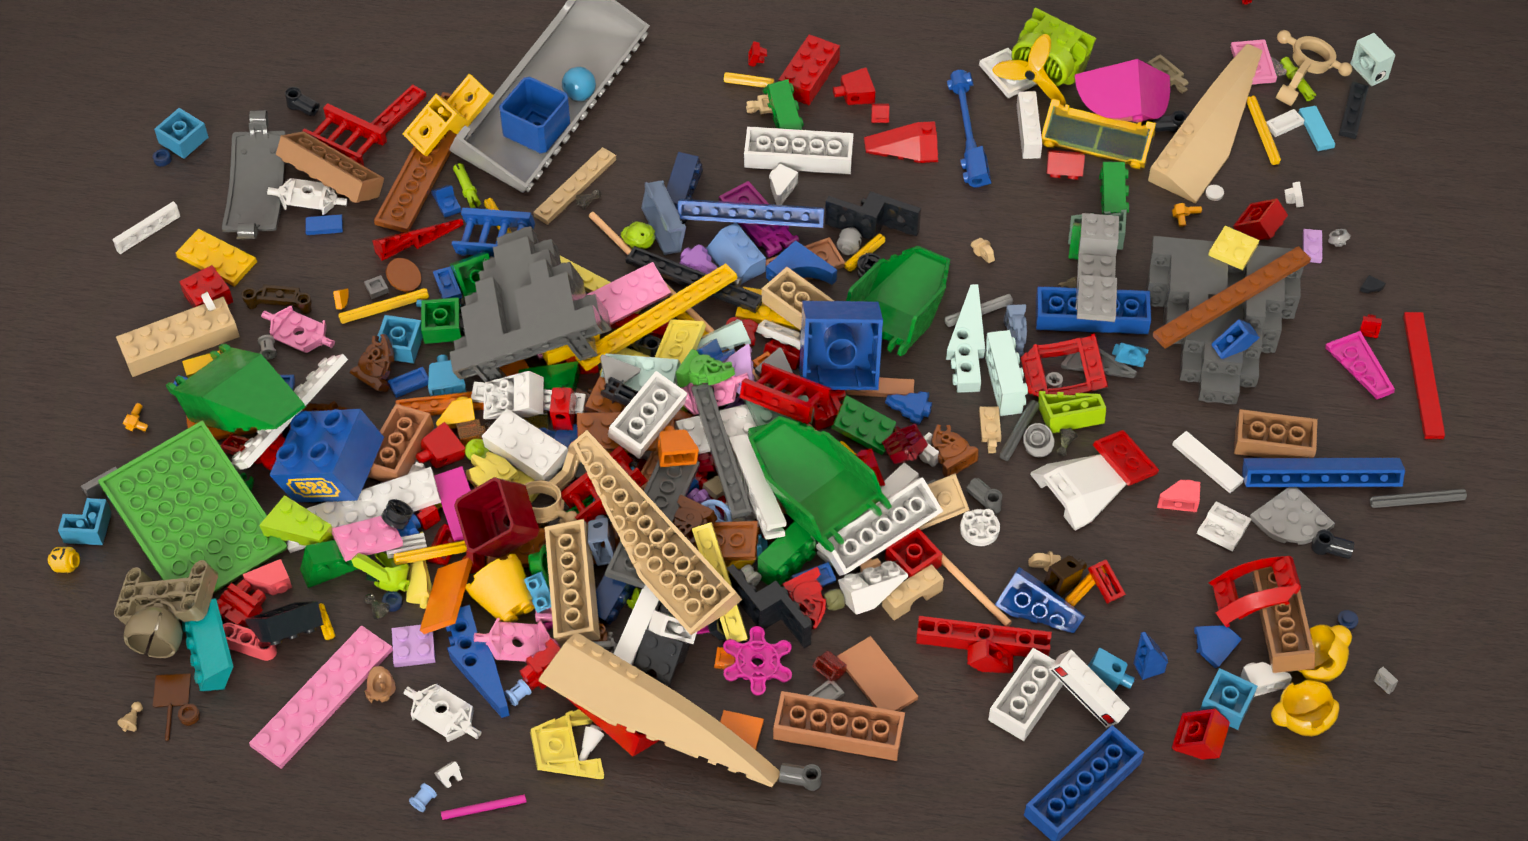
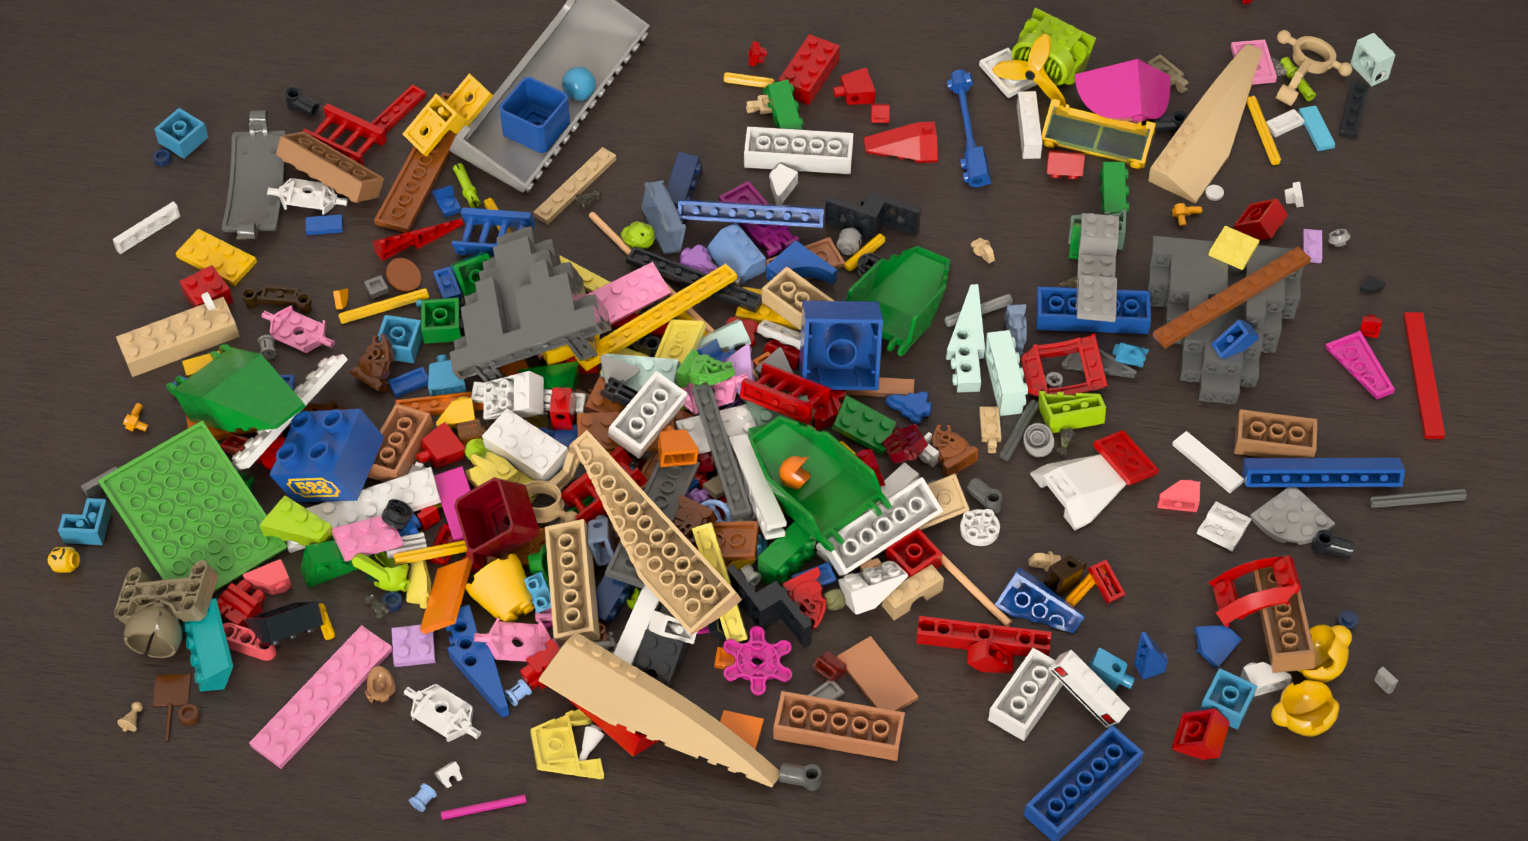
(792, 474): none -> orange helmet

